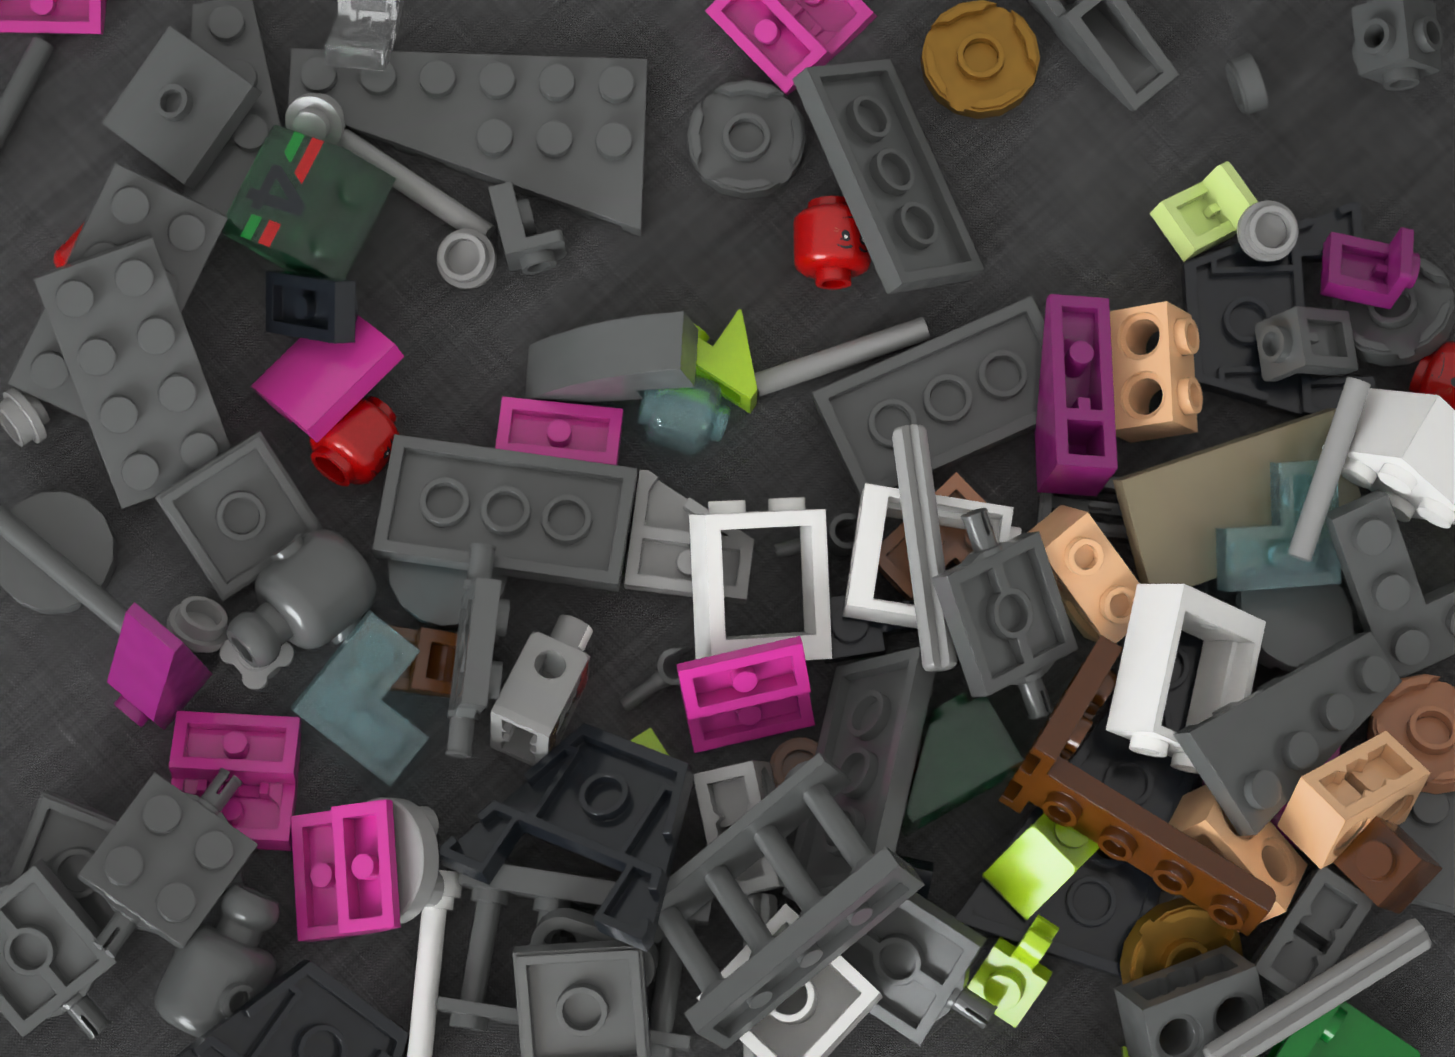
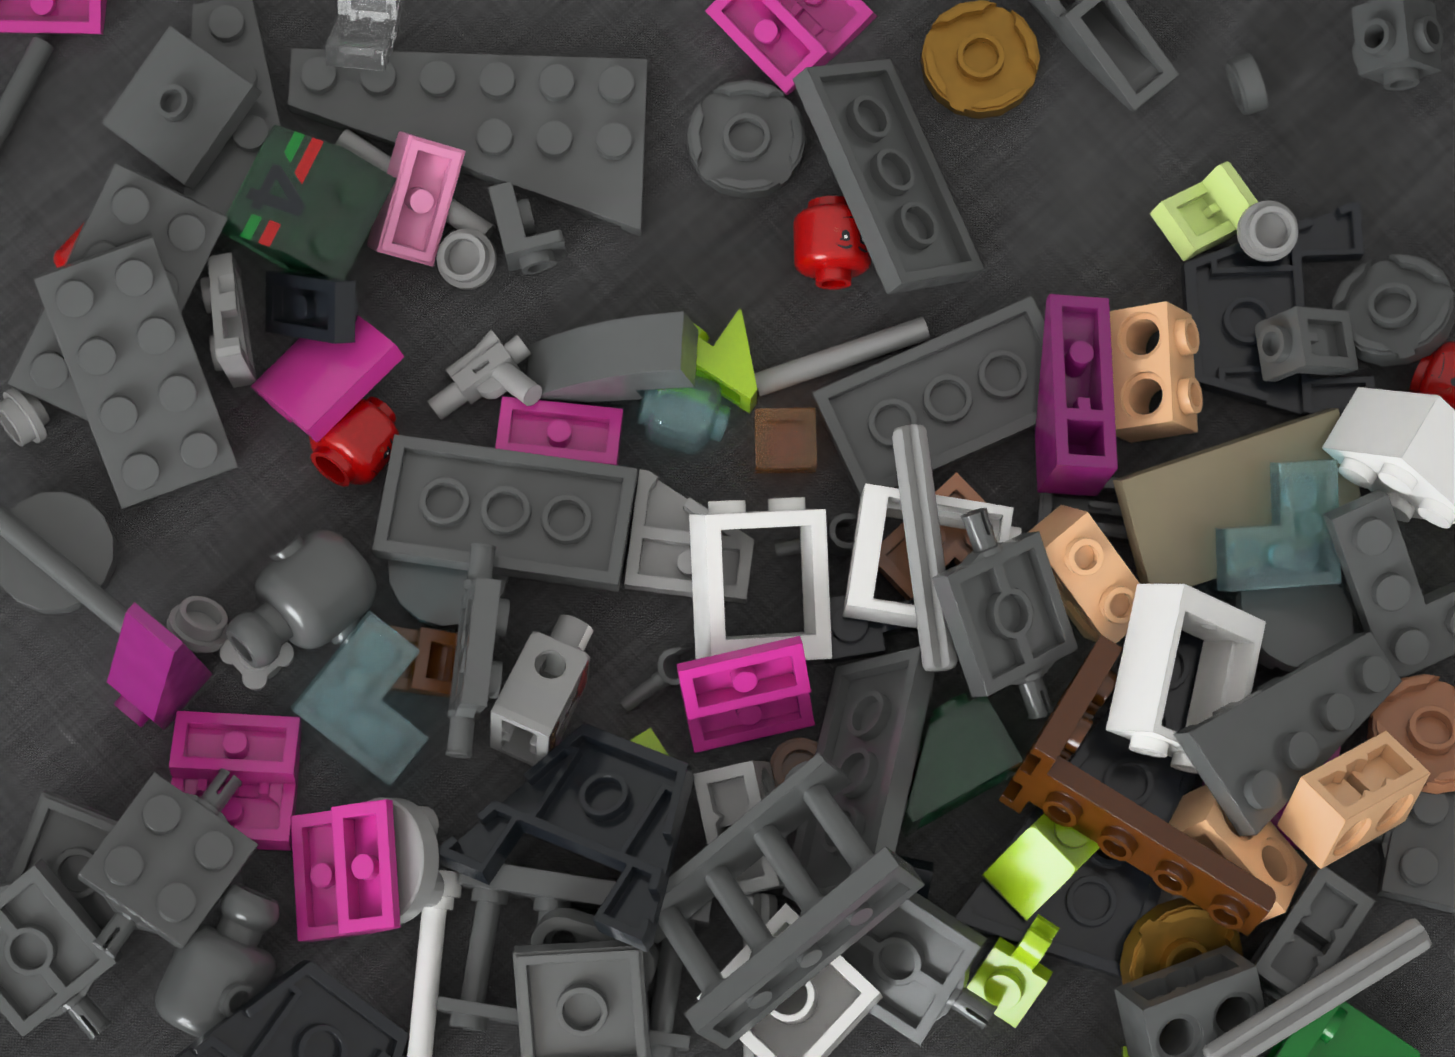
(231, 339): none -> light grey wing
(237, 513): dark grey plate -> none
(317, 117): light grey plate -> none
(419, 199): none -> bright pink slope
(487, 373): none -> light grey piece
(785, 440): none -> clear orange plate
(1328, 469): light grey bar -> none
(1369, 269): magenta bracket -> none
(1387, 865): reddish brown brick -> none

